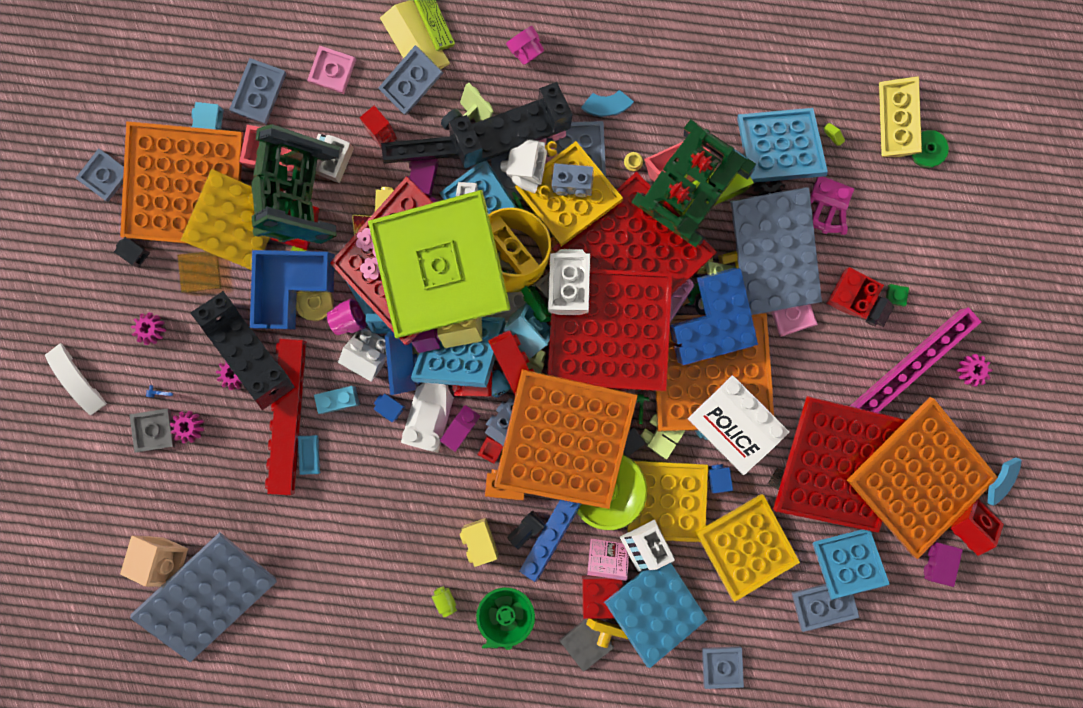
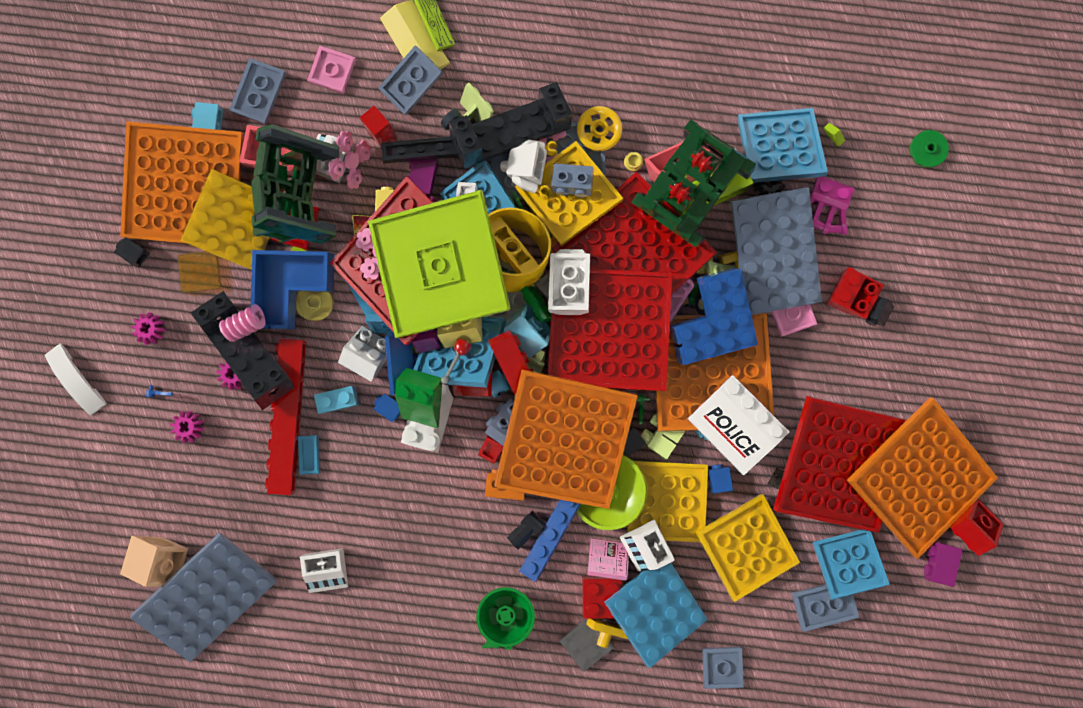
(102, 175): sand blue tile -> none
(152, 430): flat silver tile -> none
(243, 323): none -> bright pink piece
(324, 570): none -> white slope
(346, 318): dark pink piece -> none
(351, 160): none -> bright pink plant
(419, 397): none -> green slope
(444, 601): lime brick -> none
(460, 428): magenta slope -> none
(461, 348): none -> hinge
(479, 542): light yellow brick -> none
(526, 45): dark pink piece -> none
(604, 113): none -> yellow plate
(607, 106): dark azure tile -> none
(897, 295): green plate -> none
(900, 117): light yellow slope -> none
(918, 361): dark pink brick -> none
(979, 375): dark pink gear -> none
(1005, 481): dark azure tile -> none

